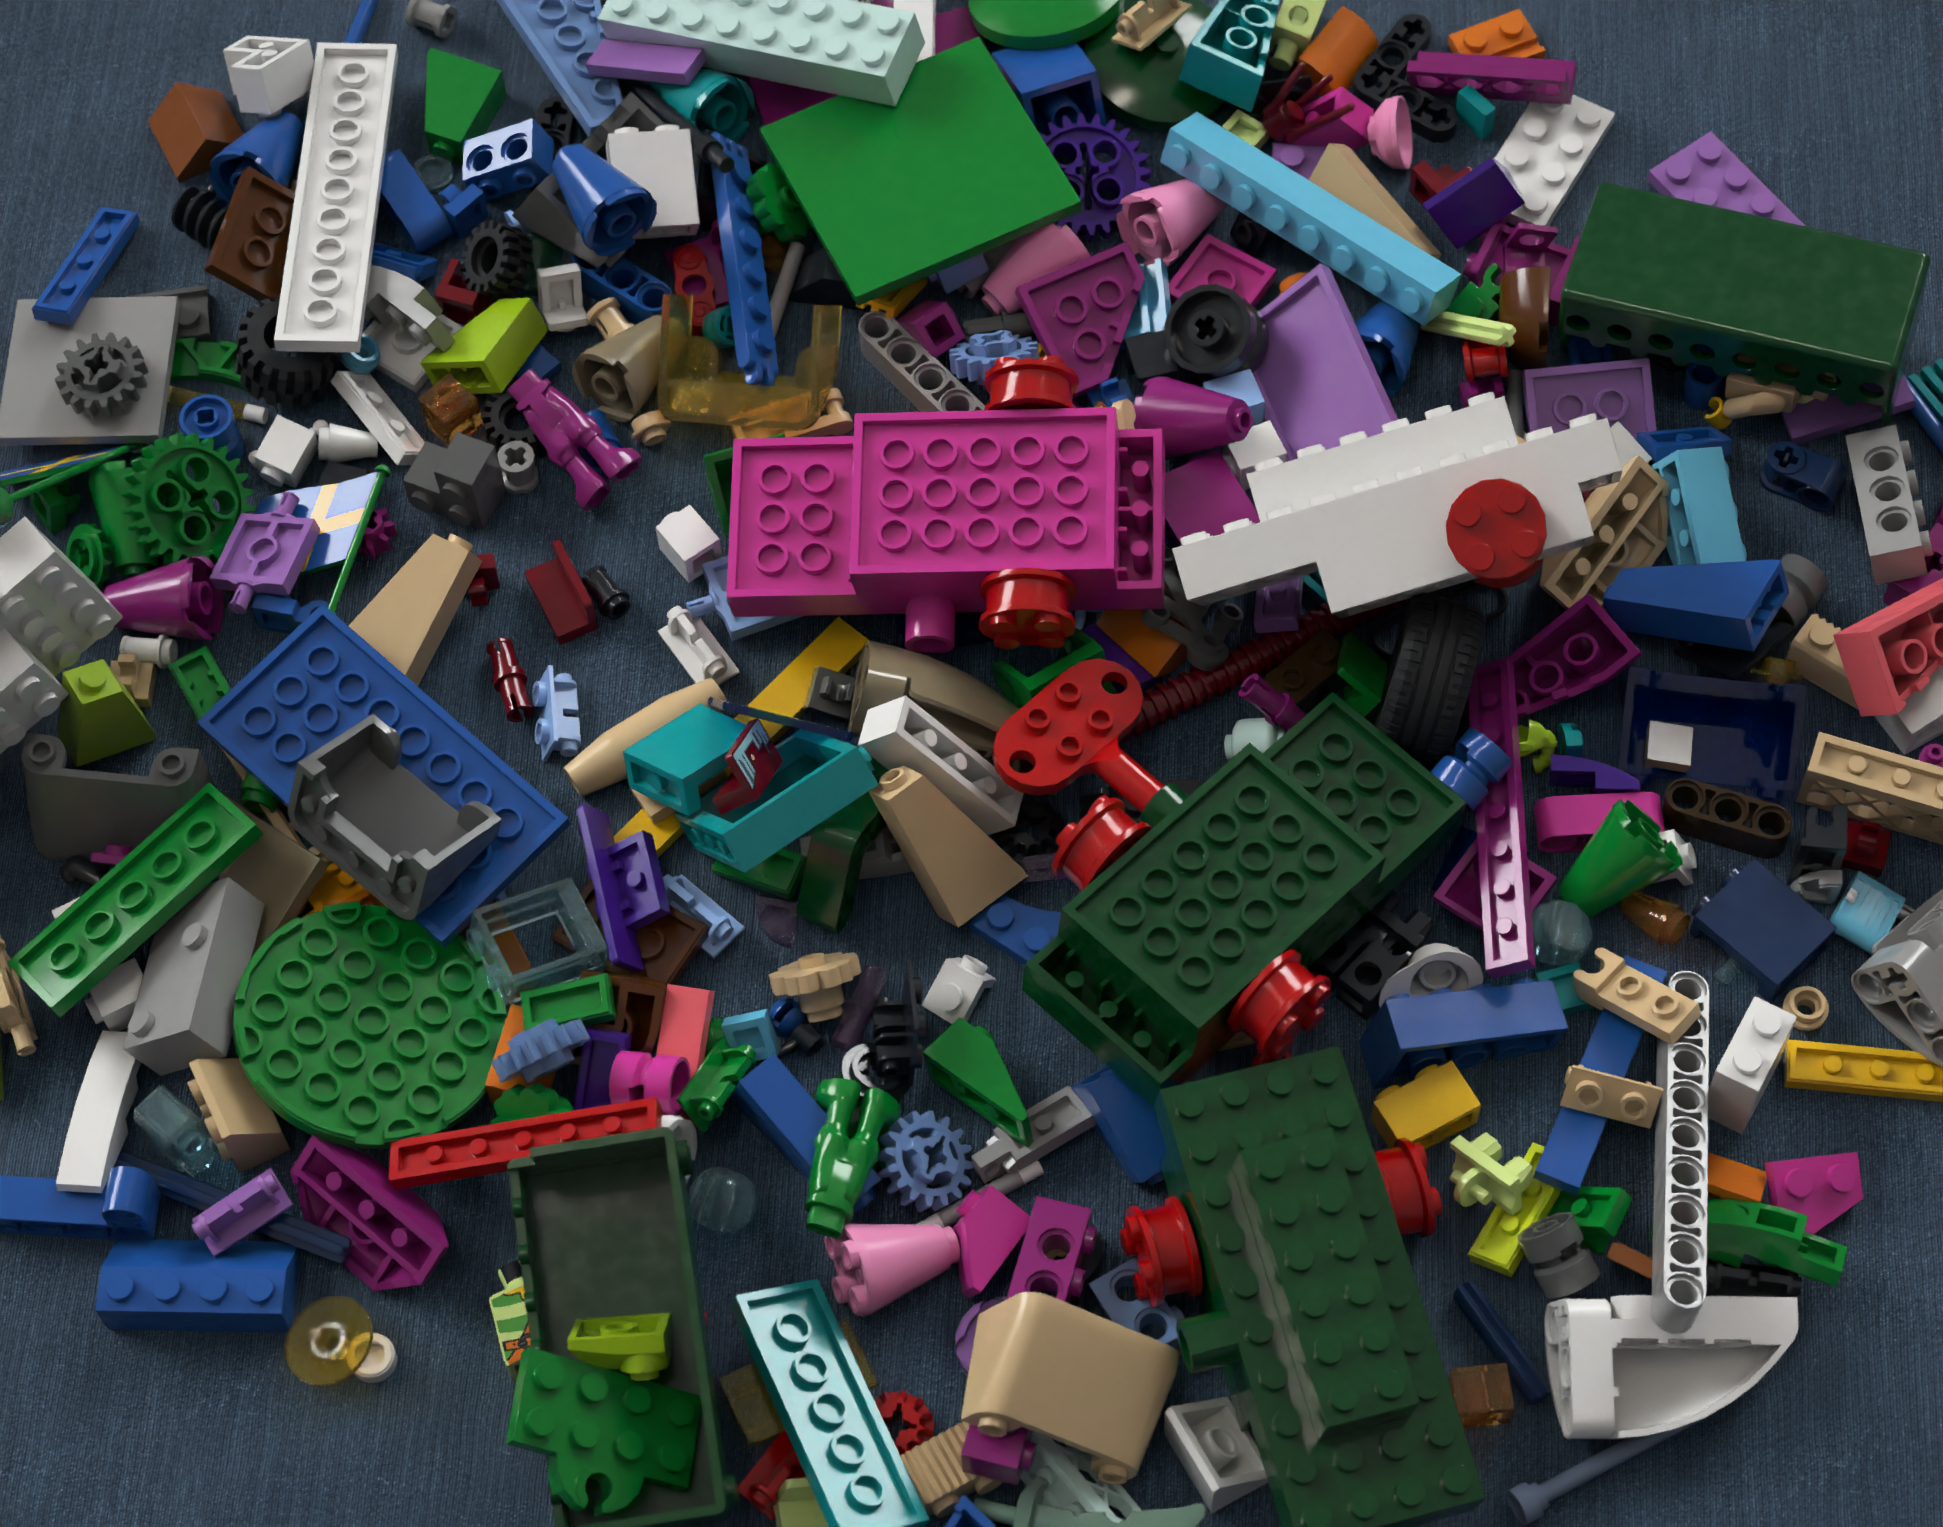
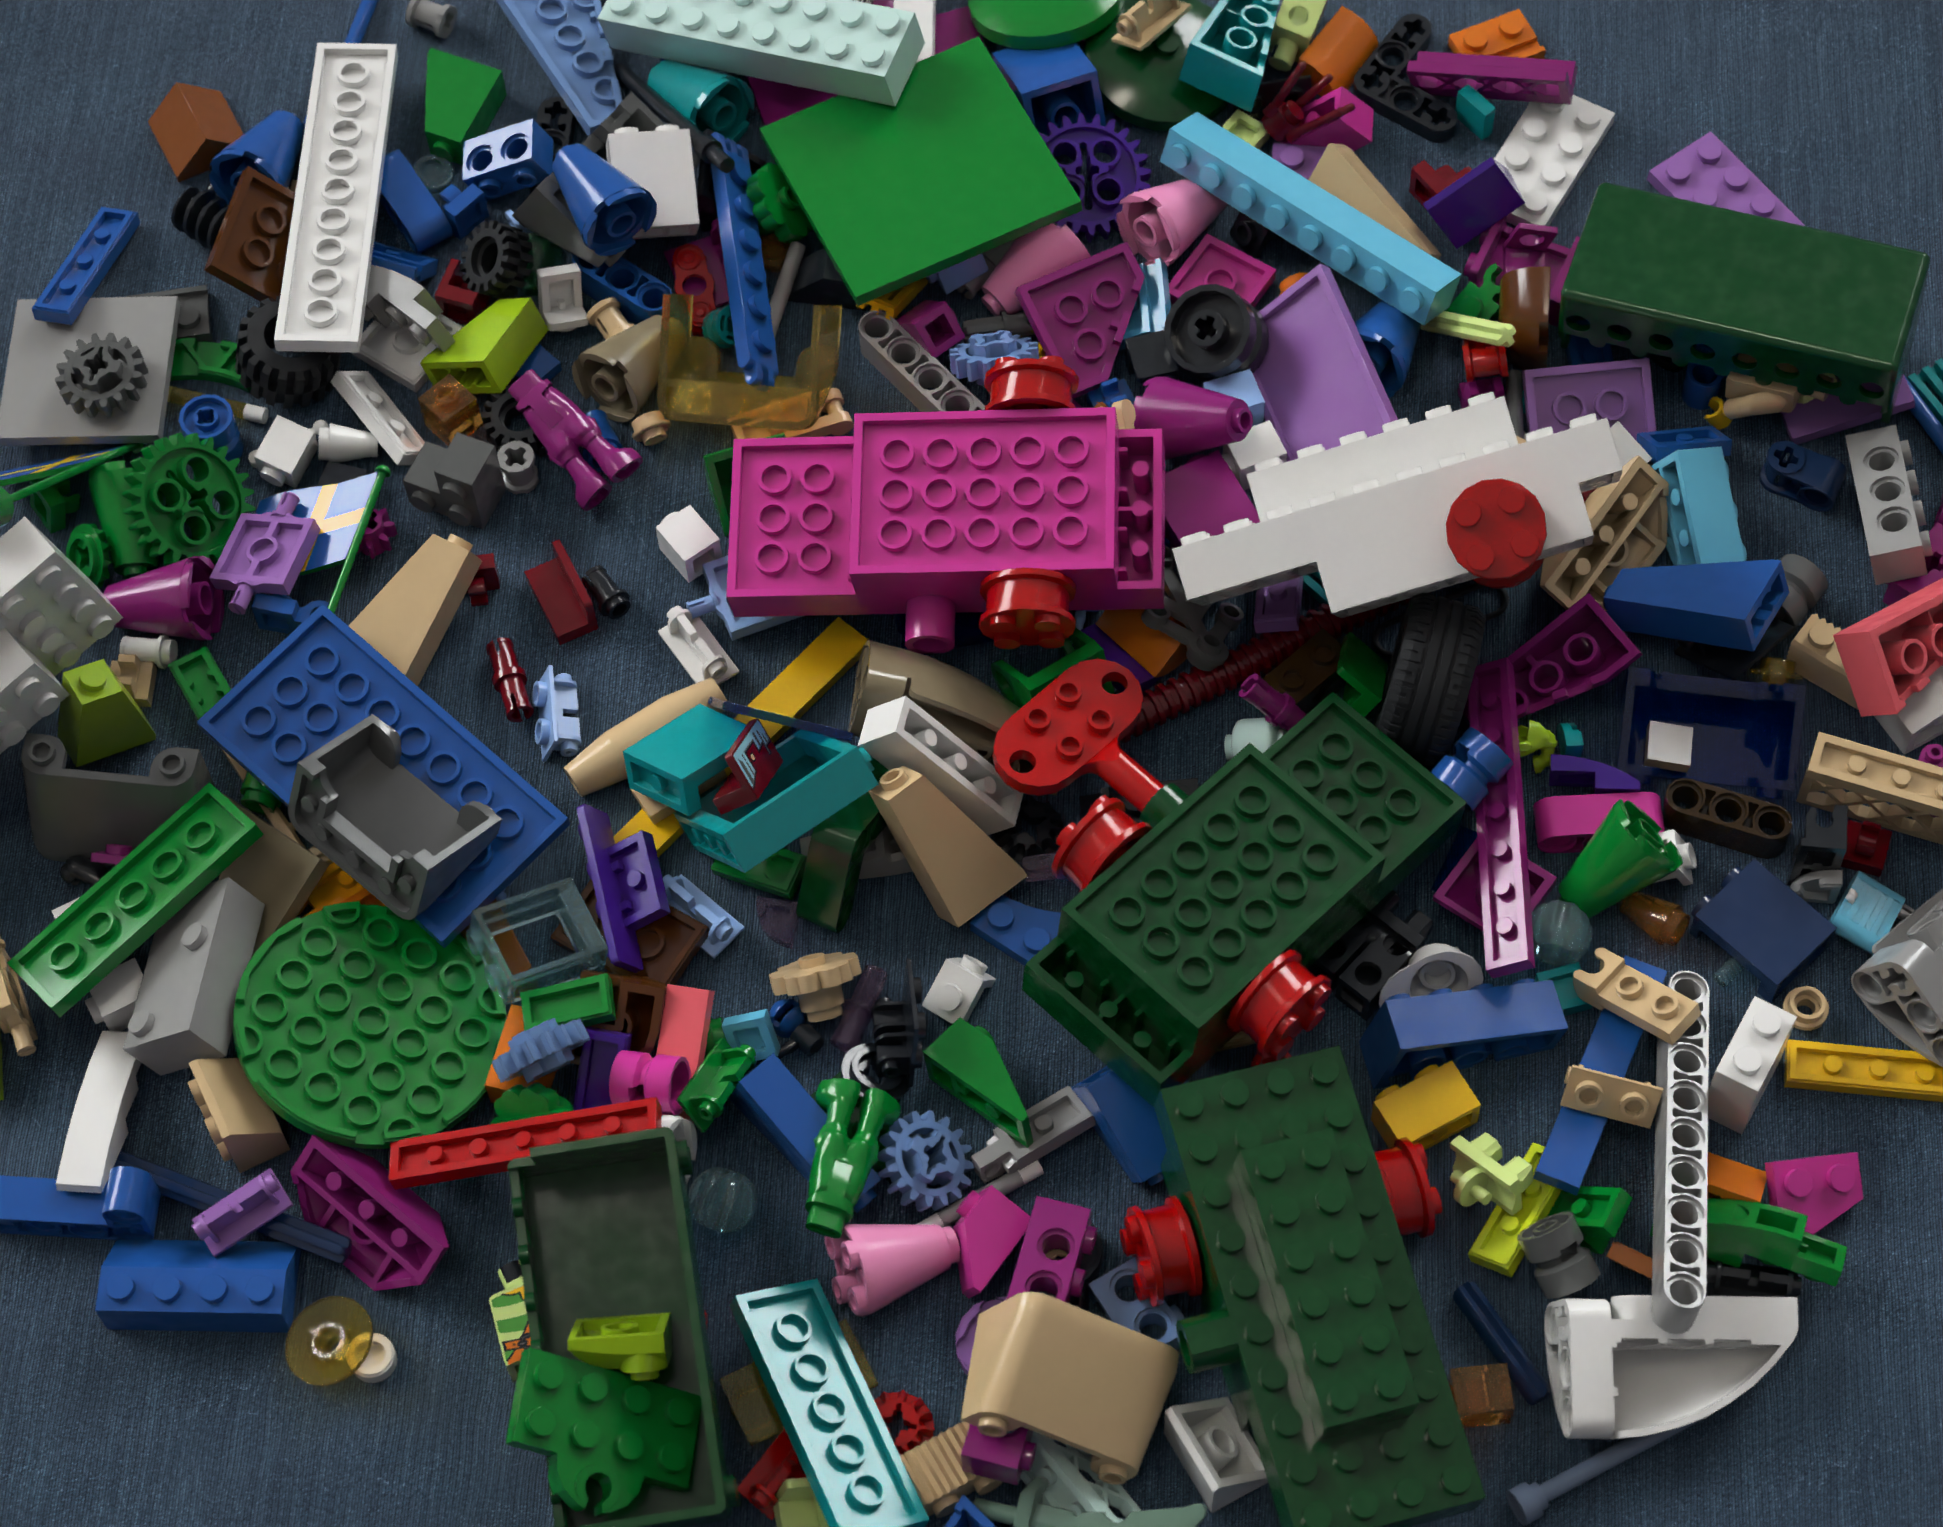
(175, 1131): clear light blue brick -> none
(269, 72): white brick -> none
(369, 357): medium azure plate -> none
(646, 61): medium lavender tile -> none
(830, 694): dark grey tile -> none
(1392, 133): bright pink piece -> none

